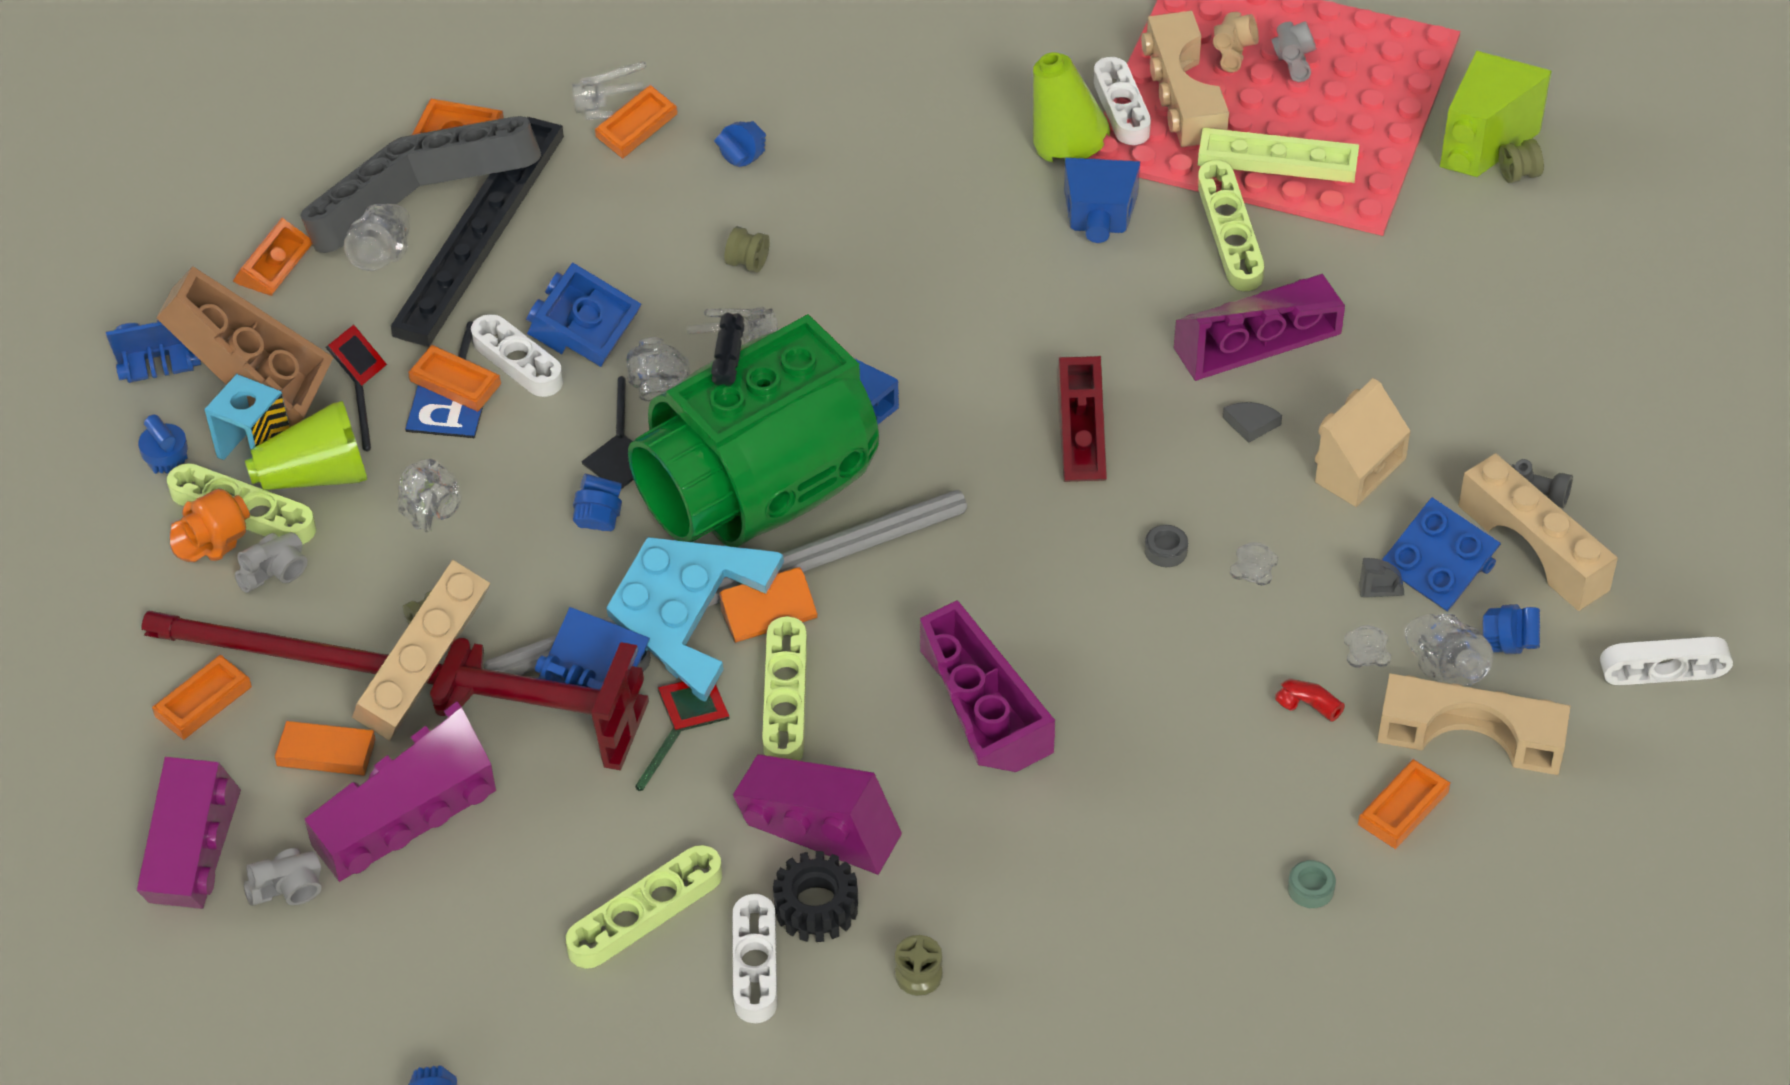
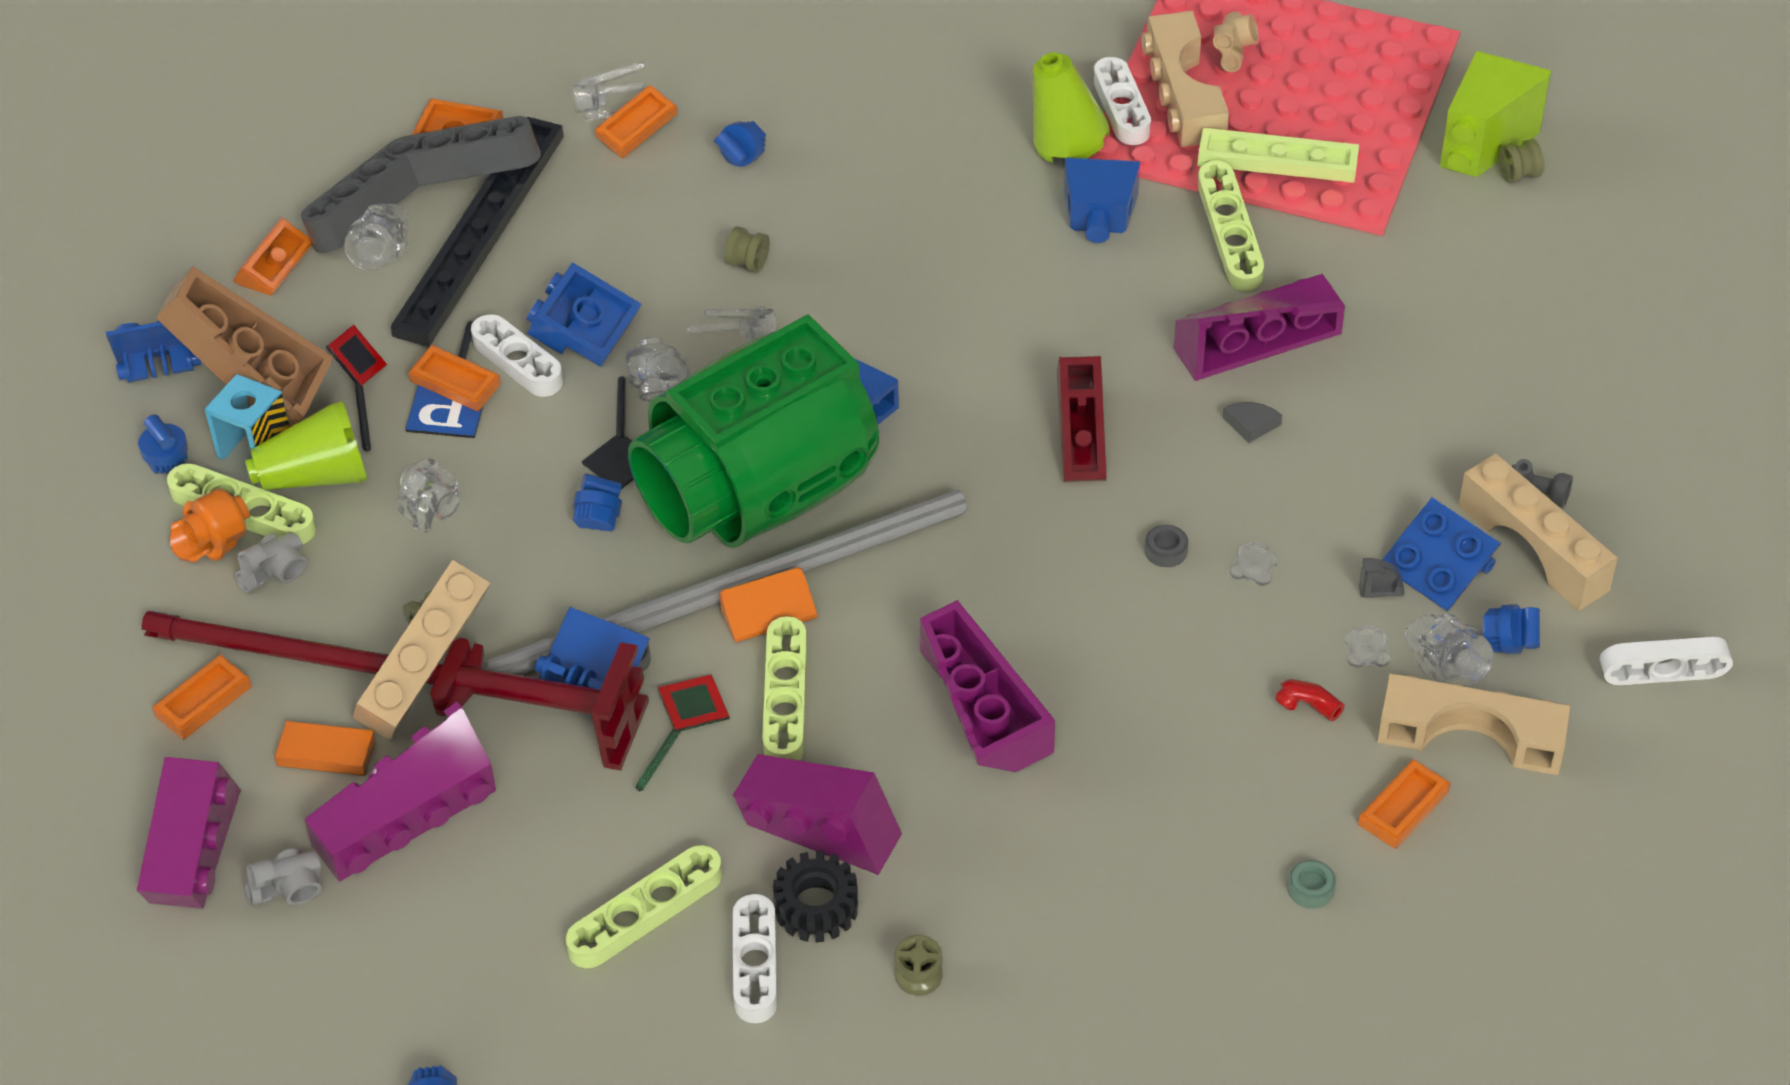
(670, 592): medium azure wing -> none
(727, 349): black axle -> none
(1291, 45): light grey plate -> none
(1361, 444): tan slope -> none

